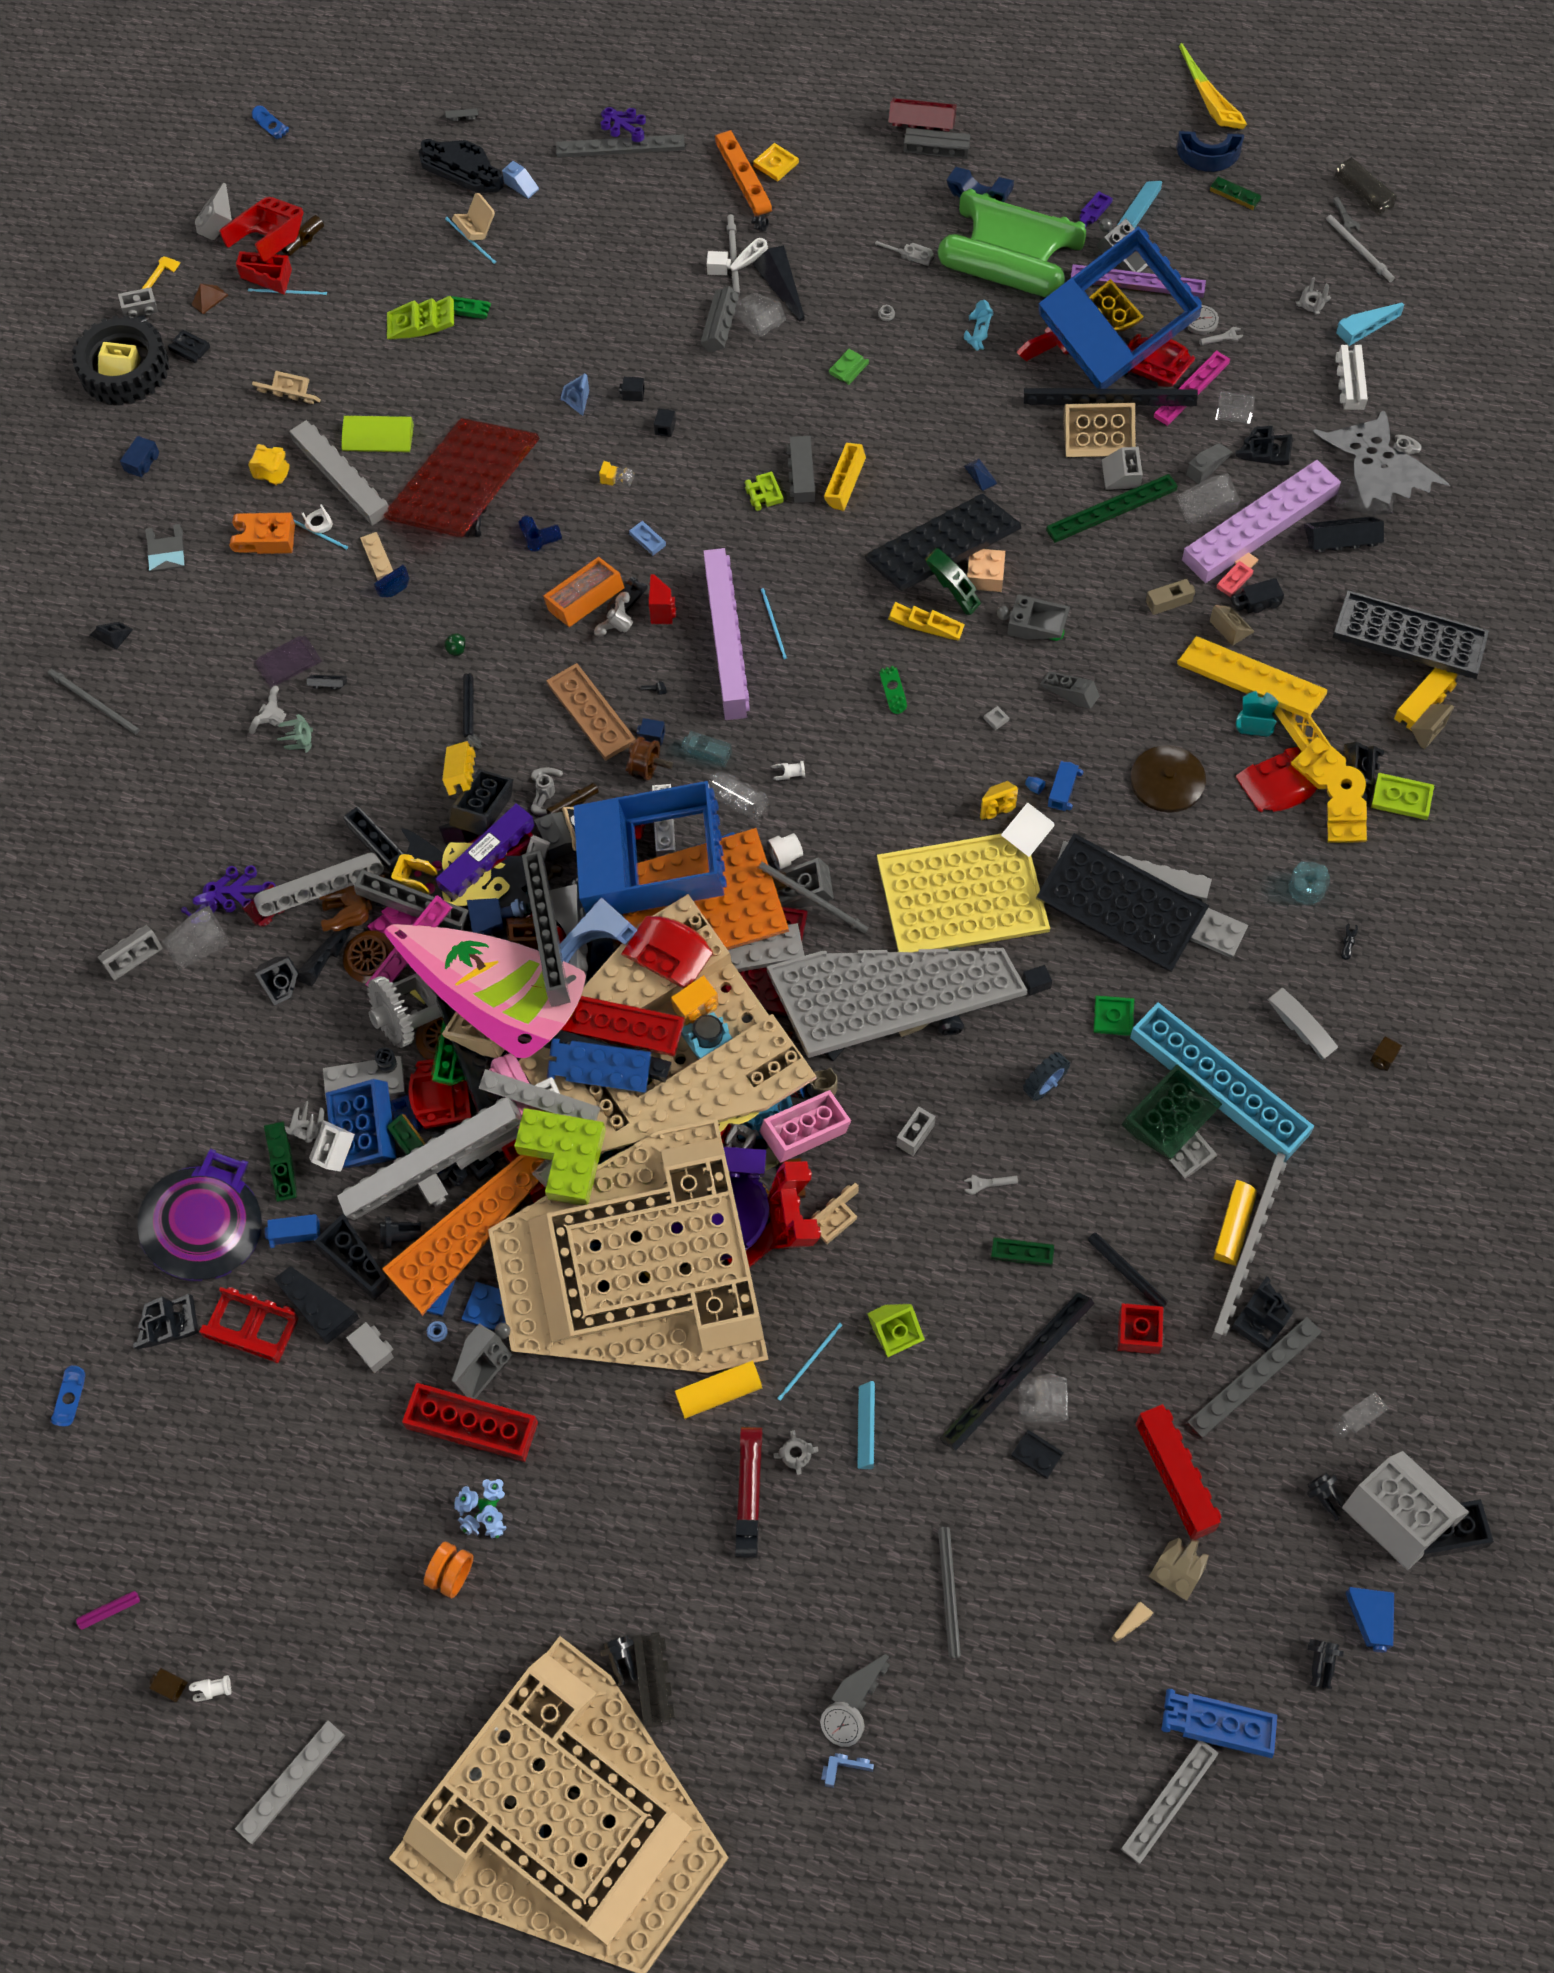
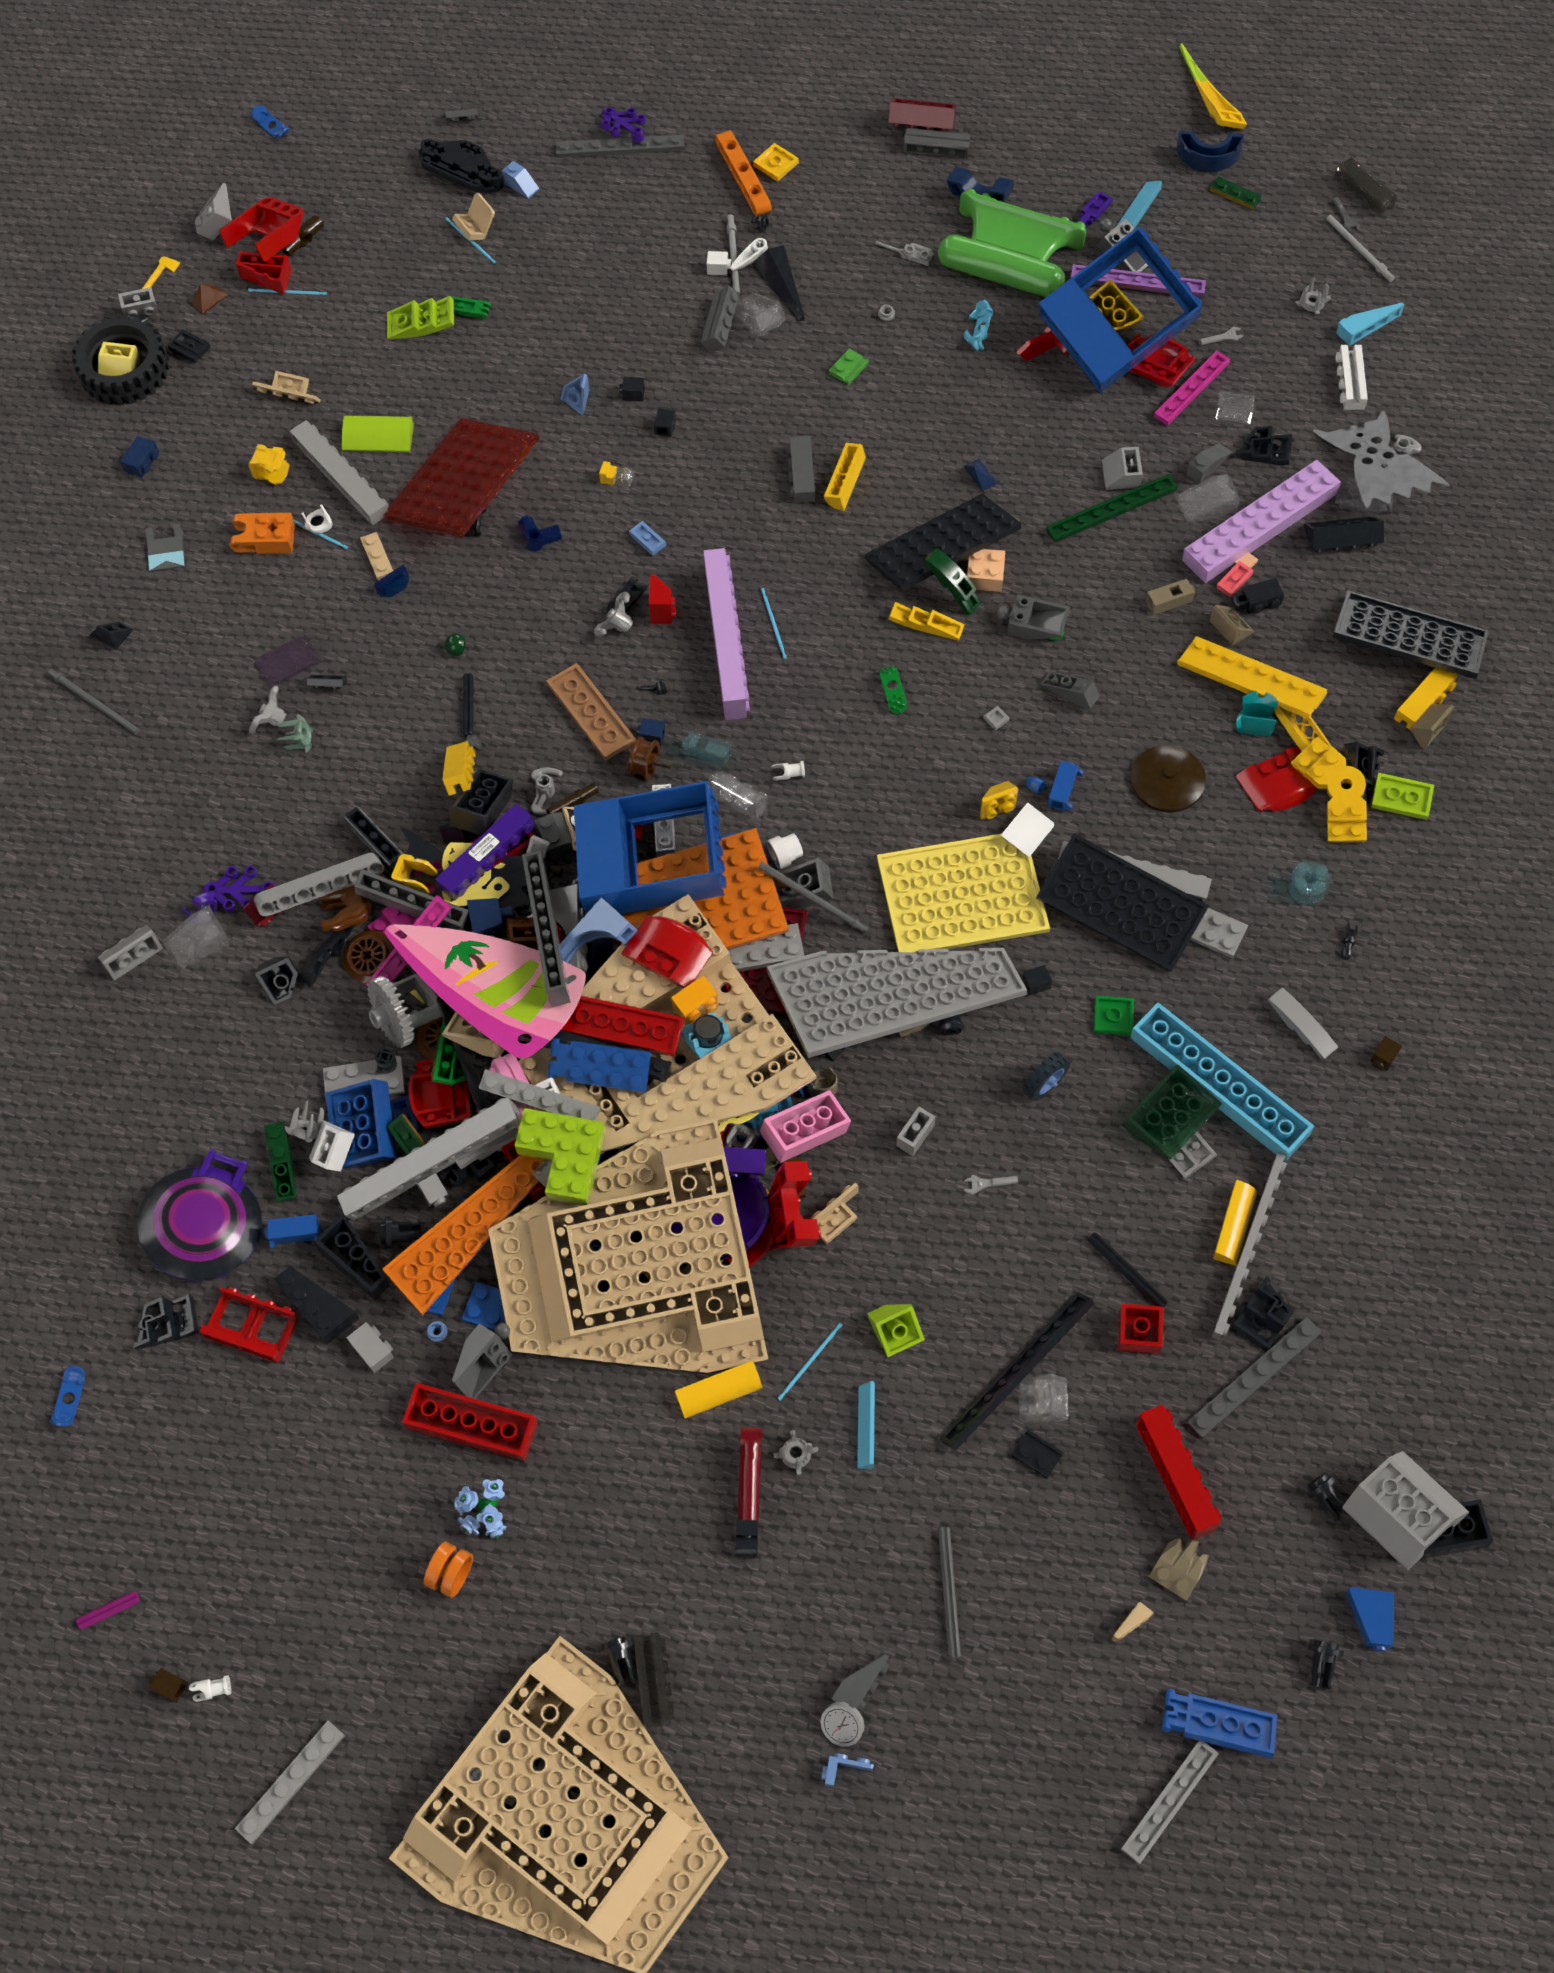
(518, 908): medium blue plate -> none
(583, 591): orange brick -> none
(769, 491): lime plate -> none
(1022, 1251): dark green plate -> none
(1098, 428): tan slope -> none
(1140, 397): black plate -> none
(1206, 322): light grey tile -> none
(1360, 1416): clear plate -> none

